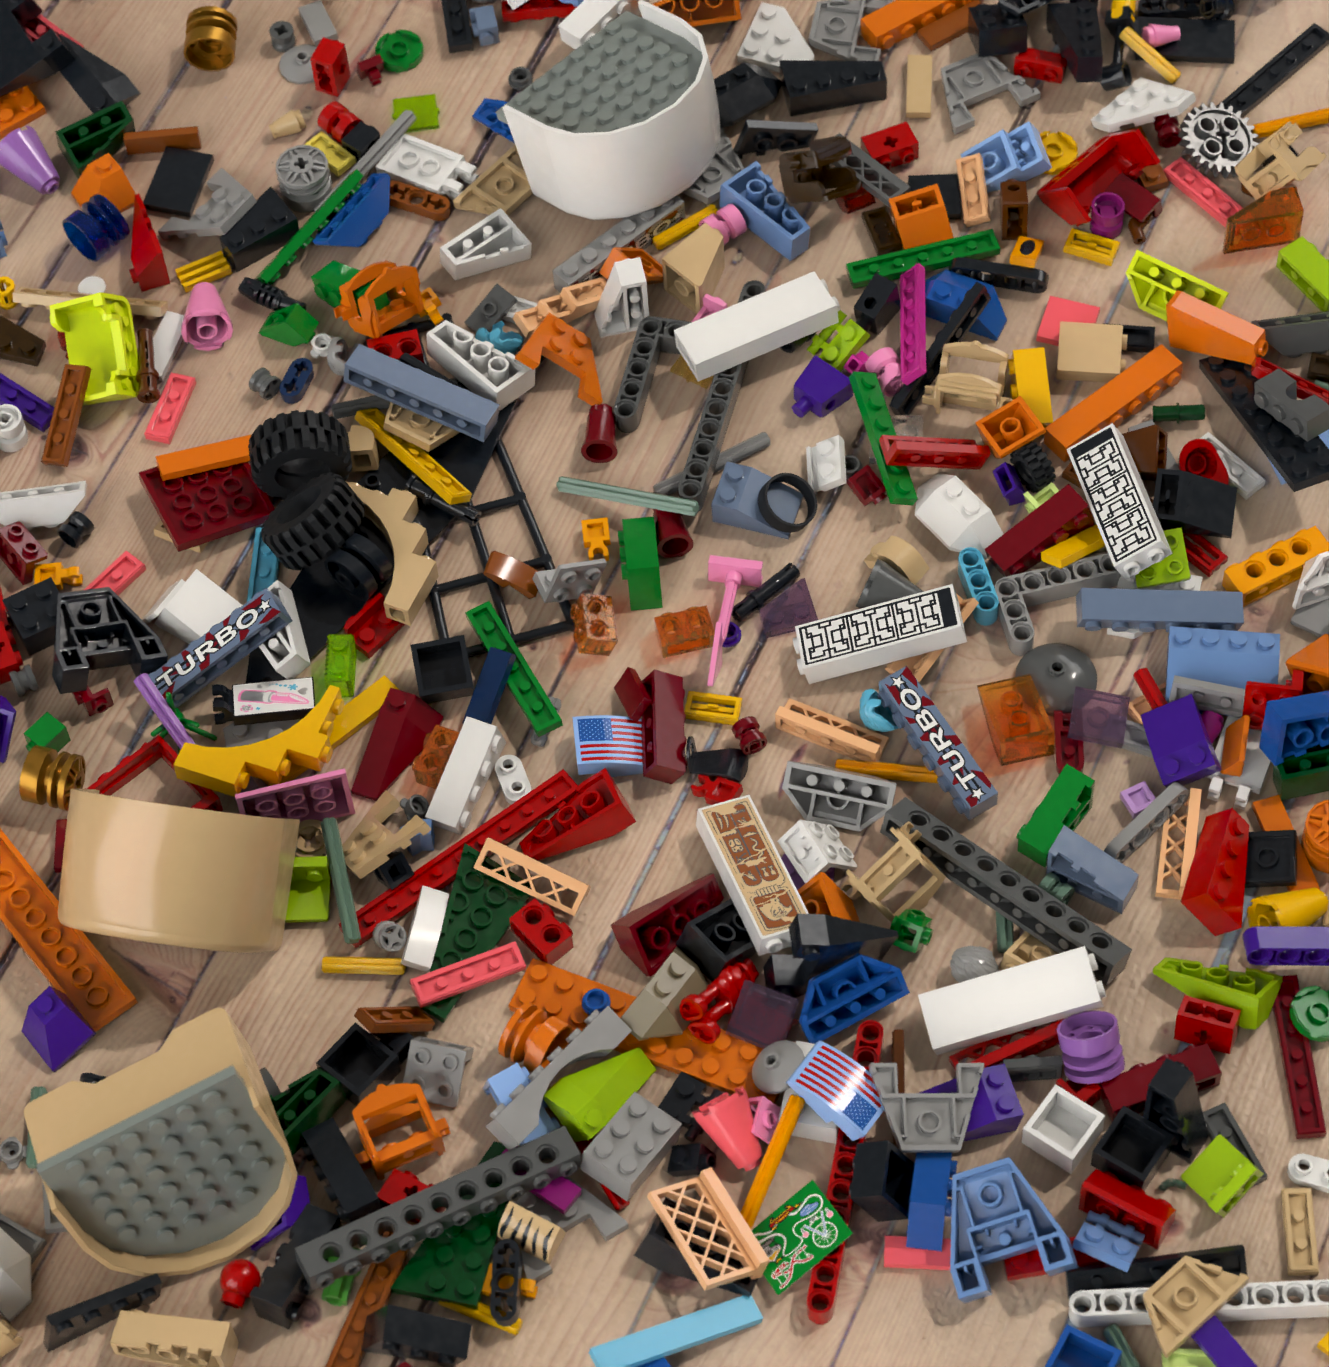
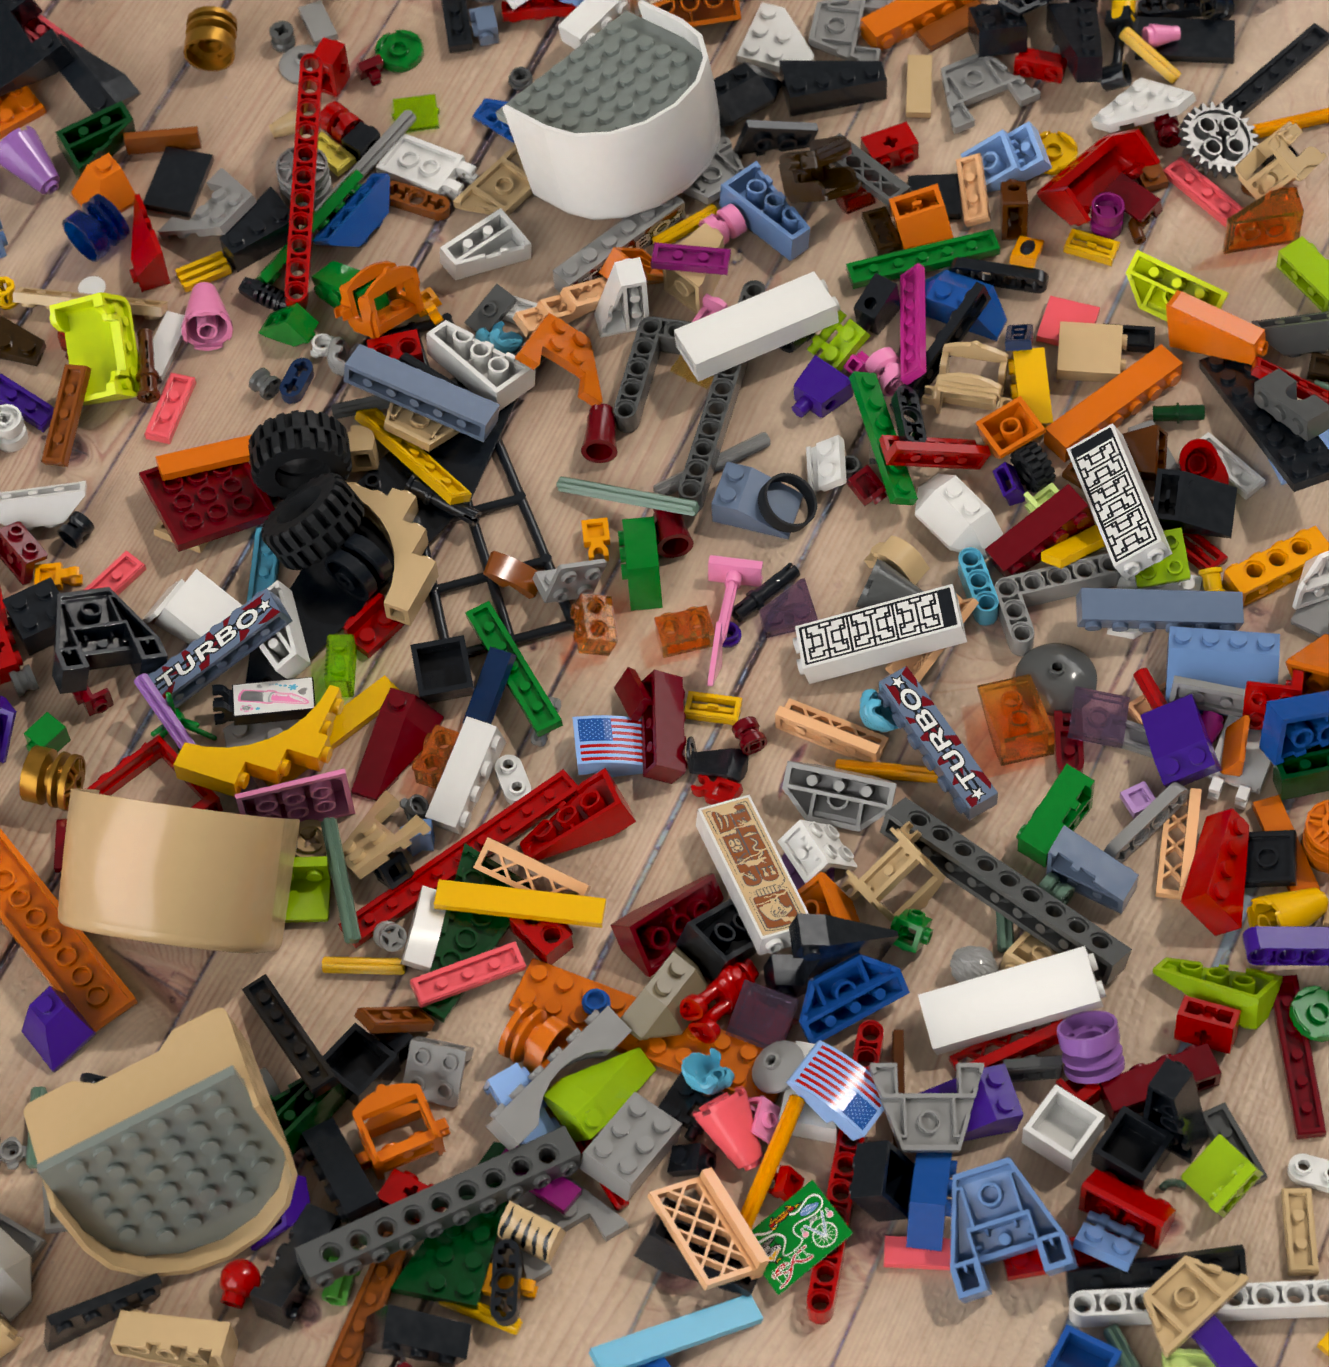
(290, 1036): none -> black tile
(304, 170): none -> red beam
(520, 903): none -> yellow tile
(691, 258): none -> magenta tile
(705, 1073): none -> medium azure hair
(787, 1183): none -> red tile
(912, 409): none -> black beam
(1019, 337): none -> dark blue tile
(1212, 578): none -> yellow bush

